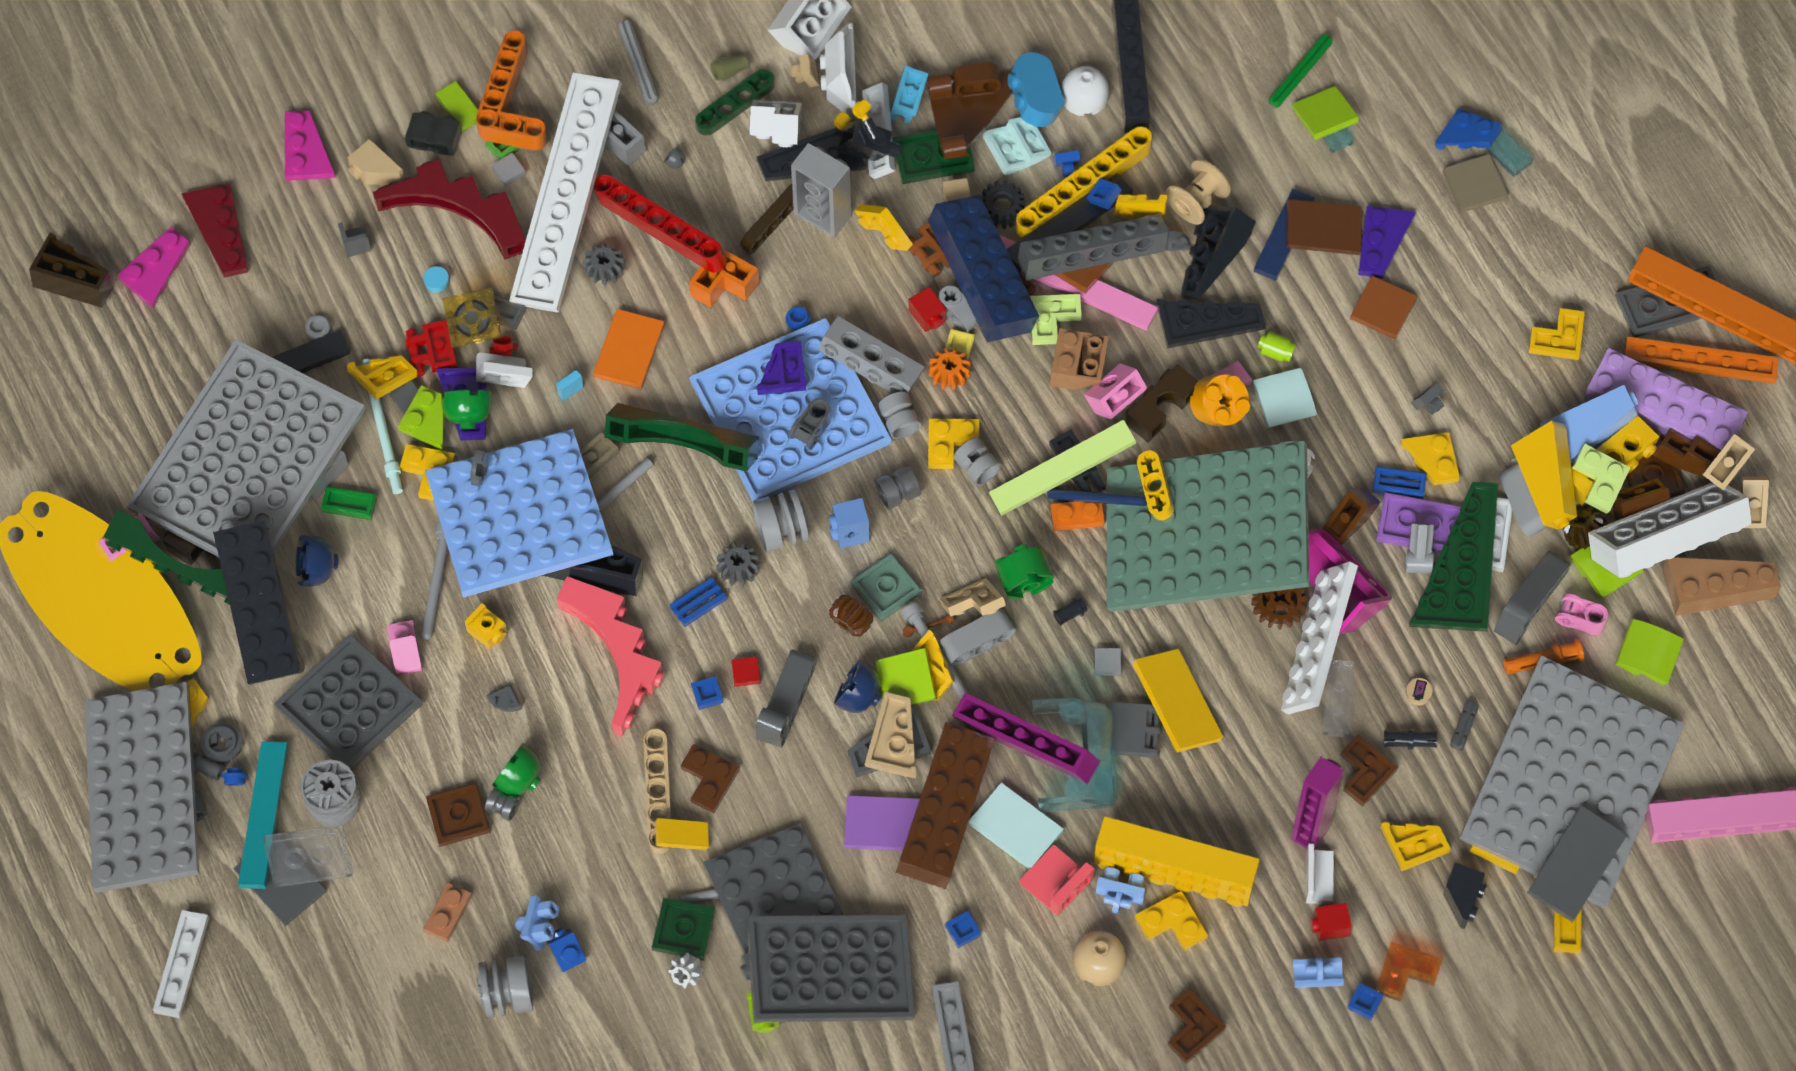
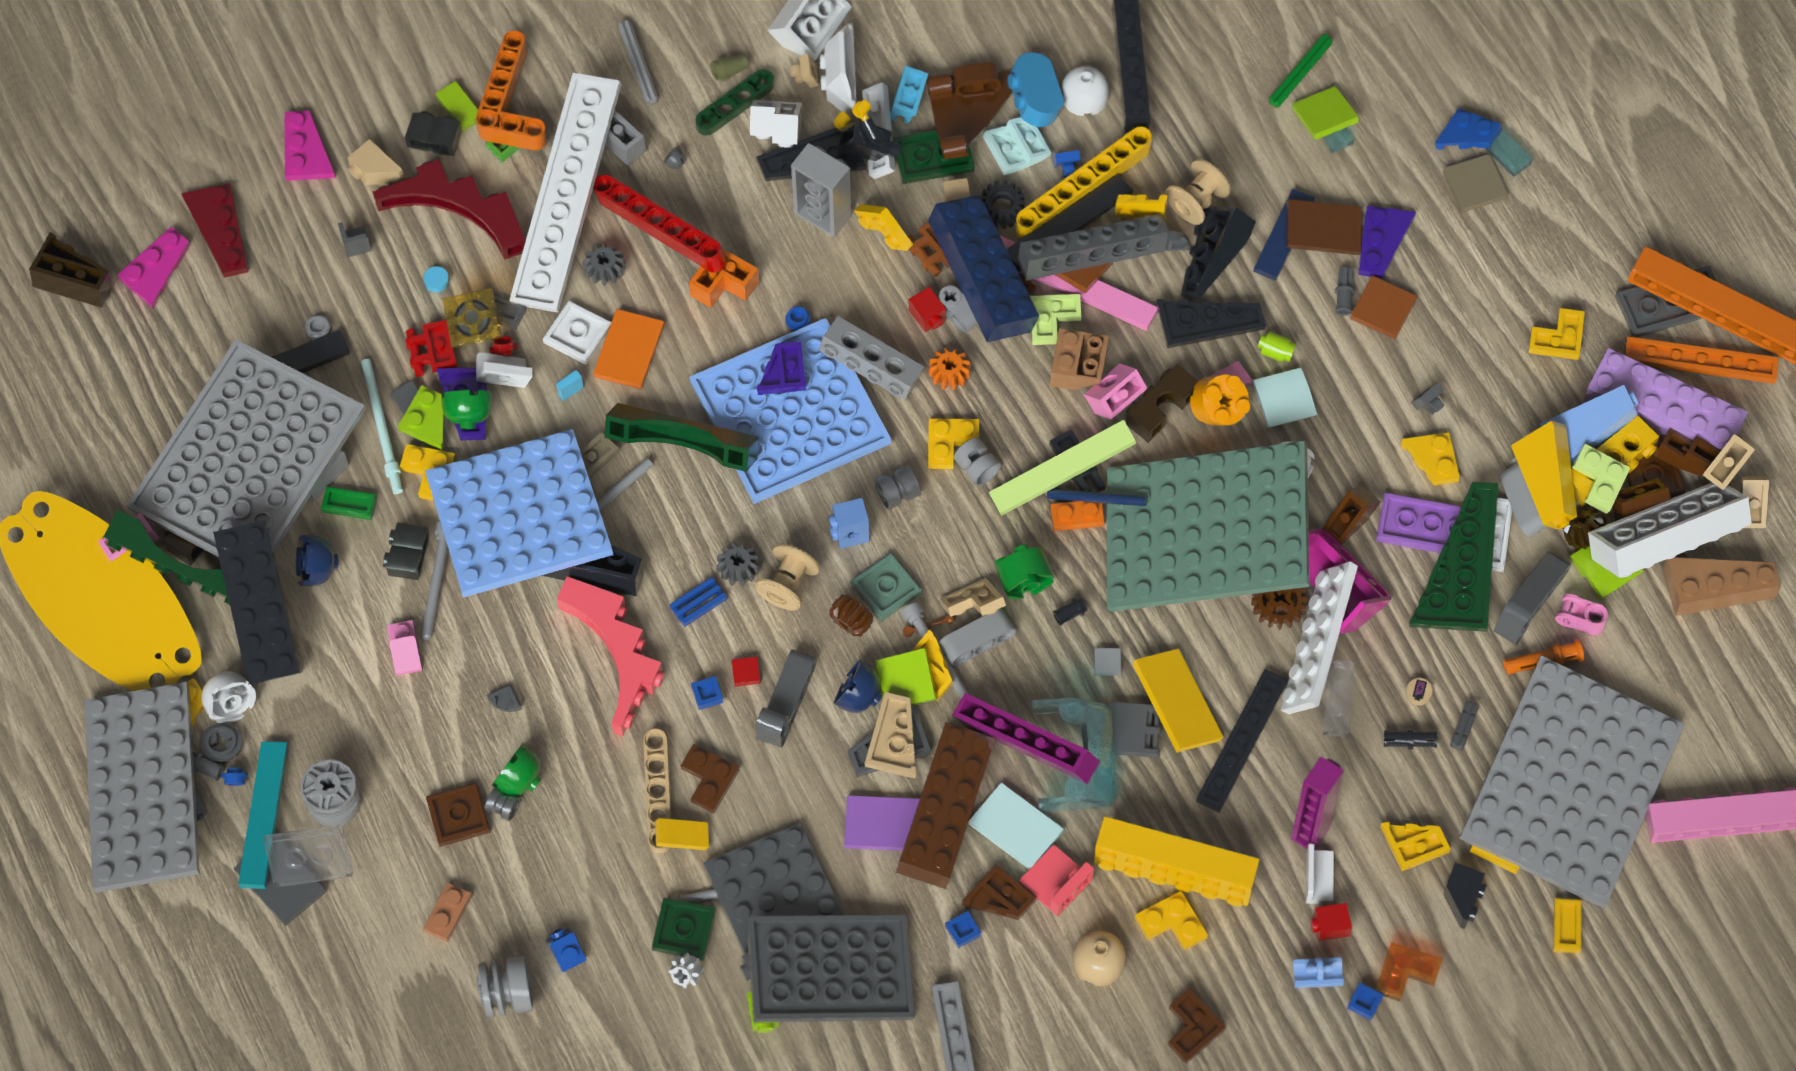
(181, 964): white plate -> none
(227, 697): none -> white cylinder
(348, 703): dark grey plate -> none
(383, 374): yellow wing -> none
(407, 551): none -> pearl dark grey brick
(478, 468): dark grey tile -> none
(488, 636): yellow brick -> none
(508, 169): light grey tile -> none
(535, 924): light blue hips -> none
(577, 332): none -> white tile
(768, 222): dark brown beam -> none
(780, 520): light grey wheel -> none
(787, 578): none -> tan hose
(810, 427): dark grey piece -> none
(899, 415): light grey wheel -> none
(961, 340): light yellow tile -> none
(1000, 895): none -> reddish brown wing
(1104, 193): blue plate -> none
(1119, 893): light blue hips -> none
(1147, 478): yellow beam -> none
(1242, 741): none -> black tile
(1344, 291): none -> dark grey axle
(1372, 769): reddish brown plate -> none
(1398, 483): blue tile -> none
(1420, 554): light grey piece -> none
(1576, 864): dark grey tile -> none
(1649, 651): lime slope -> none

